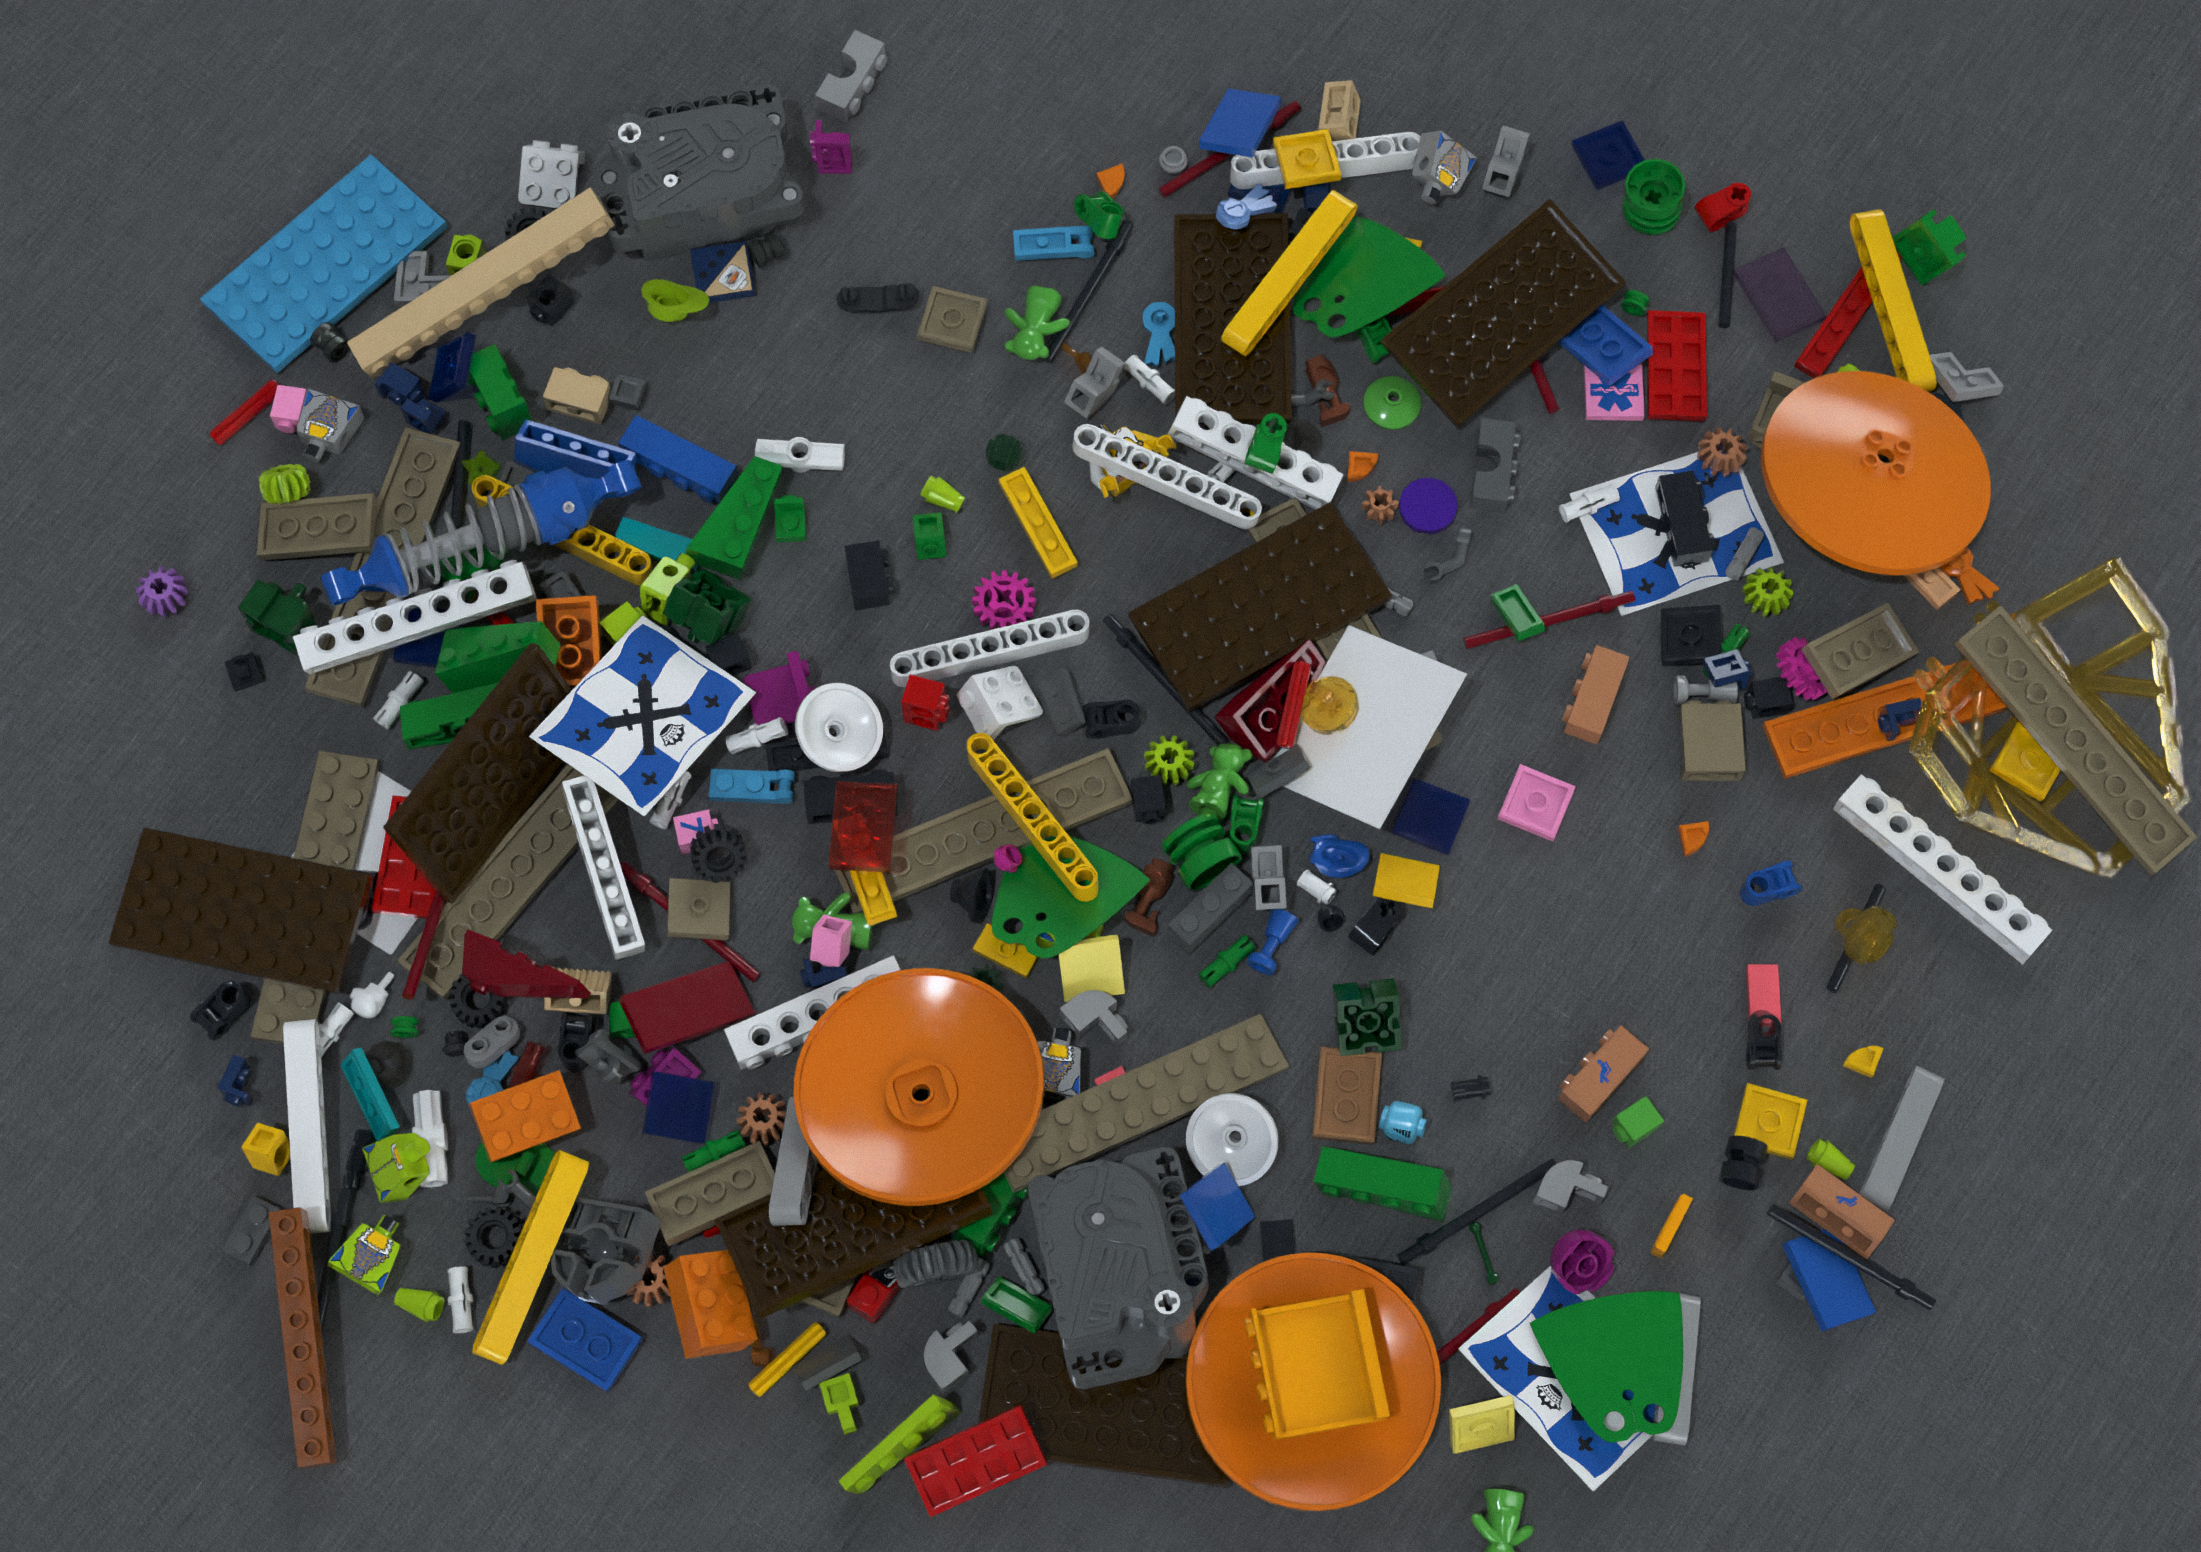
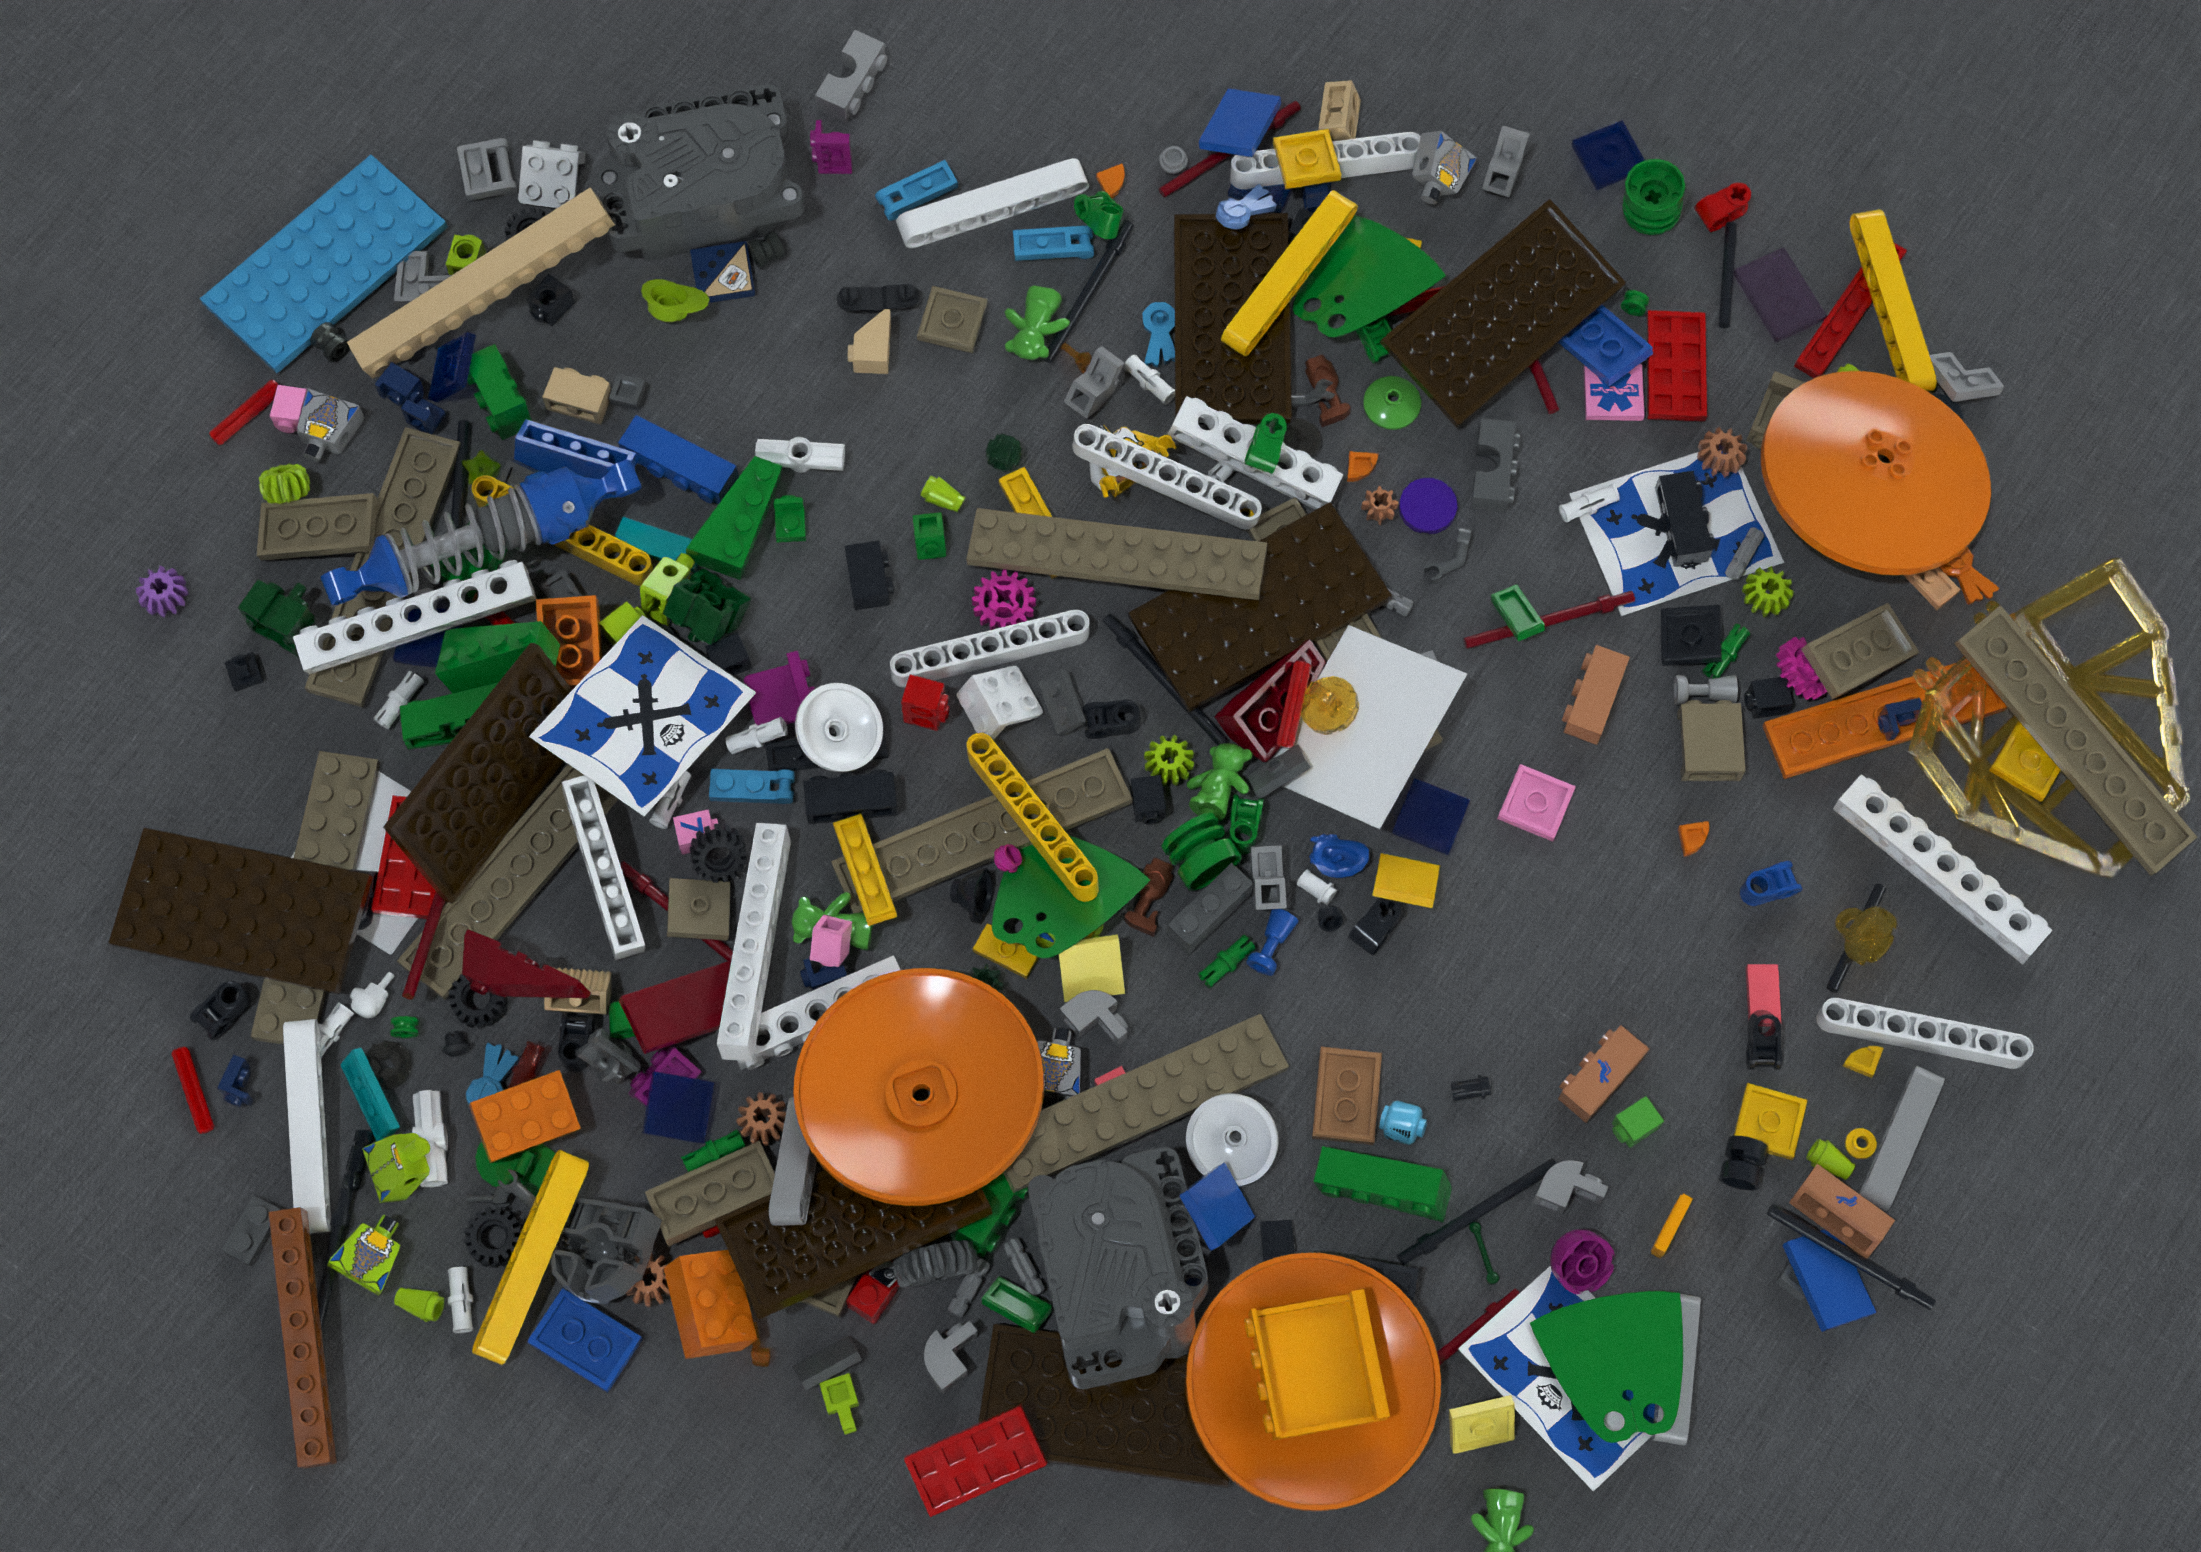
(192, 1090): none -> red axle
(267, 1149): yellow brick -> none
(477, 171): none -> light grey plate
(493, 1042): light grey plate -> none
(754, 942): none -> white brick
(787, 1359): yellow axle -> none
(863, 826): clear red plate -> none
(872, 345): none -> tan slope
(909, 1435): lime wing -> none
(917, 189): none -> dark azure plate
(992, 203): none -> white beam
(1117, 553): none -> dark tan plate
(1367, 1017): dark green brick -> none
(1728, 668): dark blue bracket -> none
(1856, 1151): none -> yellow plate
(1930, 246): green panel -> none
(1937, 1027): none -> white beam

